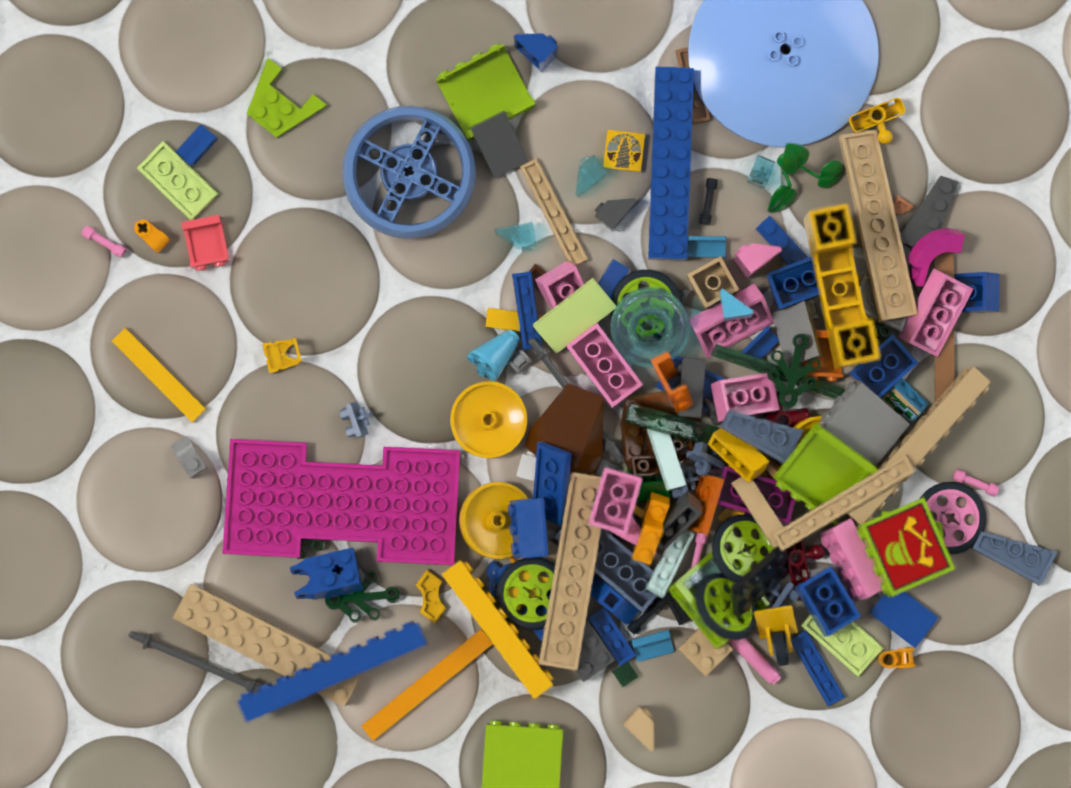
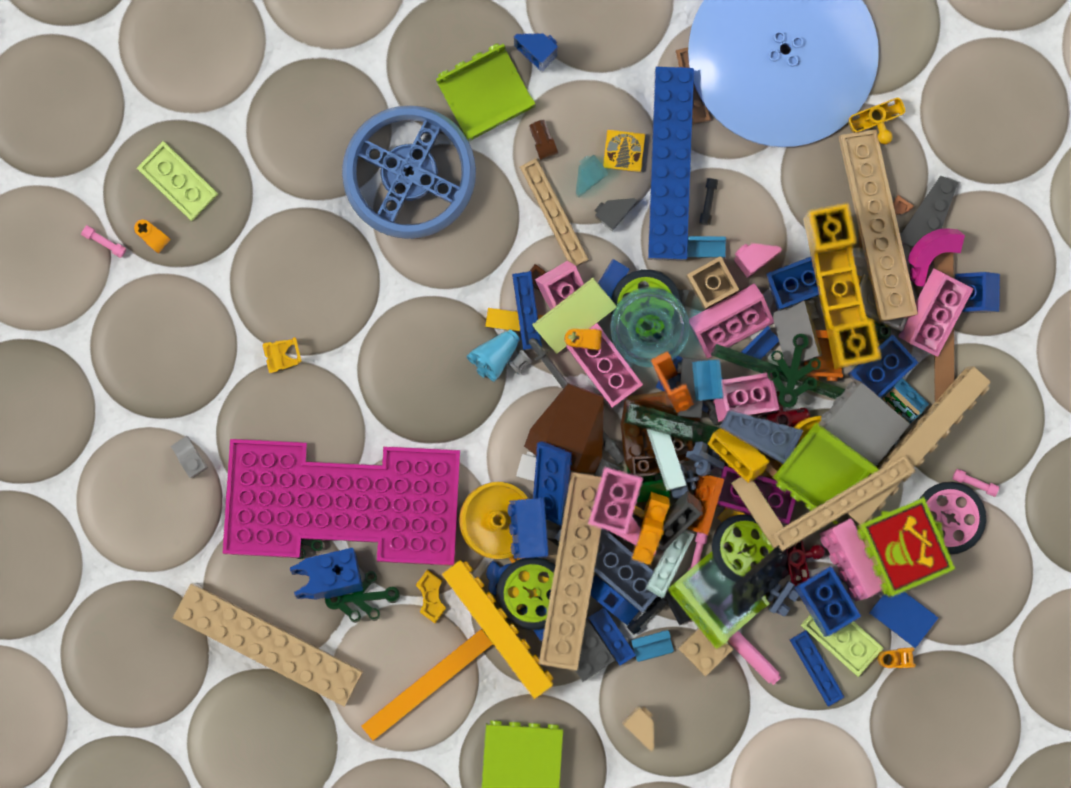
(147, 641): dark grey bar -> none
(159, 375): yellow tile -> none
(196, 145): blue panel -> none
(206, 242): coral panel -> none
(274, 110): lime wing -> none
(332, 672): blue brick -> none
(358, 418): sand blue hips -> none
(488, 419): yellow dish -> none
(499, 144): dark grey tile -> none
(519, 236): clear light blue slope -> none
(544, 143): none -> reddish brown piece
(587, 338): none -> light orange piece
(625, 674): clear green plate -> none
(707, 380): none -> dark azure panel
(714, 621): wedge -> none
(733, 308): medium azure slope -> none
(761, 172): clear light blue slope -> none
(776, 623): yellow plate -> none
(777, 237): blue plate -> none
(790, 162): green plant -> none
(1023, 559): sand blue wing -> none

